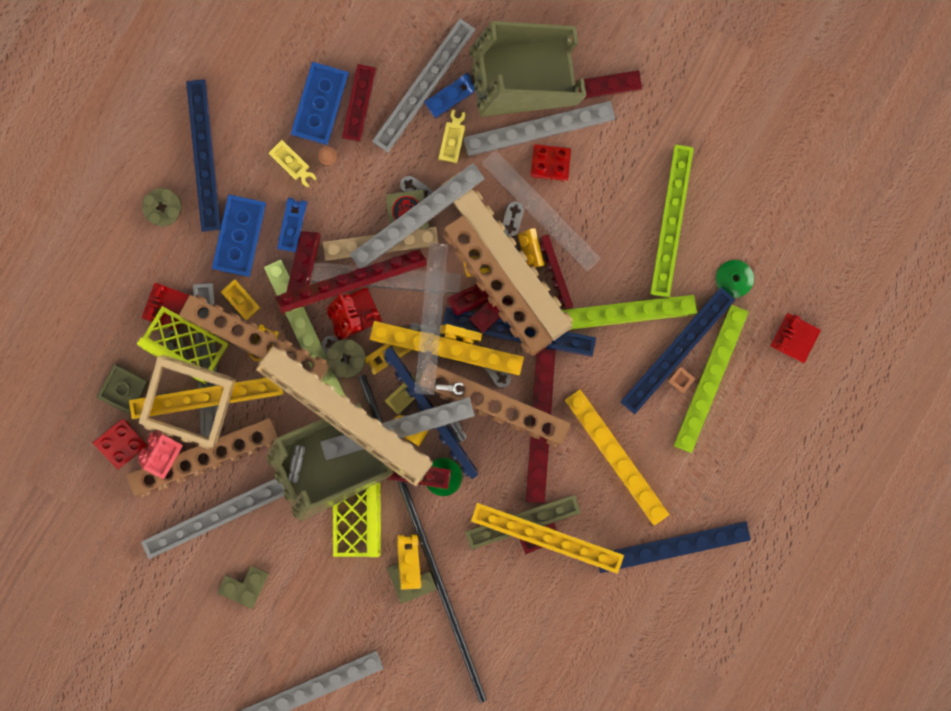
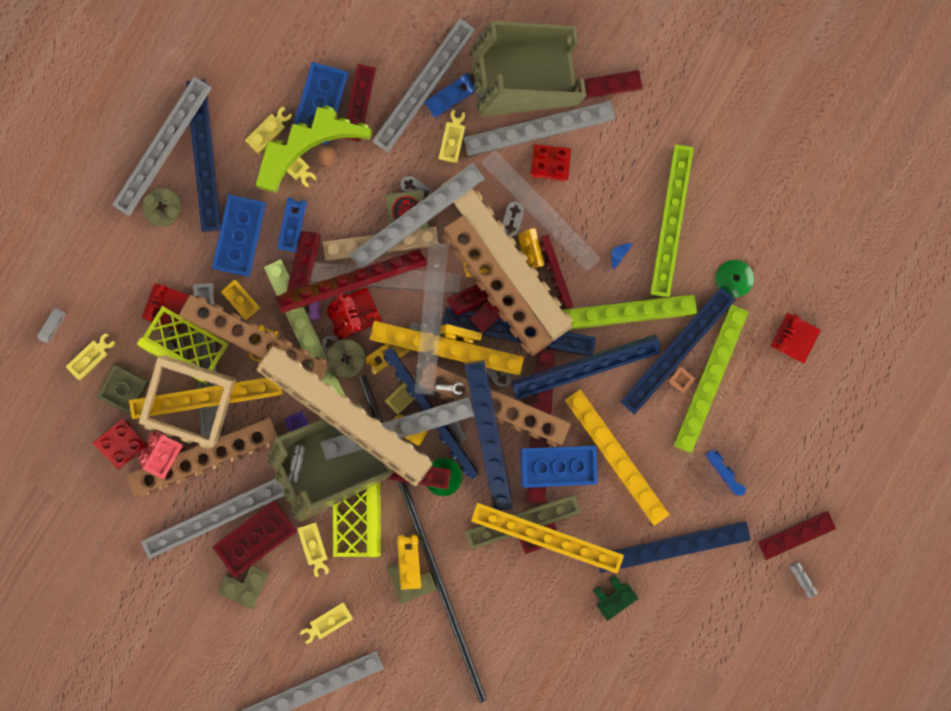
(51, 325): none -> light grey beam
(89, 357): none -> light yellow plate
(162, 146): none -> light grey plate
(254, 538): none -> dark red plate
(268, 131): none -> light yellow plate
(296, 421): none -> dark purple plate
(313, 547): none -> light yellow plate
(315, 311): none -> medium lavender pin
(324, 128): none -> lime arch
(328, 622): none -> light yellow plate
(489, 435): none -> dark blue plate
(558, 466): none -> blue plate
(585, 367): none -> dark blue plate
(617, 600): none -> dark green plate
(618, 254): none -> blue piece
(725, 472): none -> blue plate
(796, 535): none -> dark red plate
(803, 579): none -> light grey axle

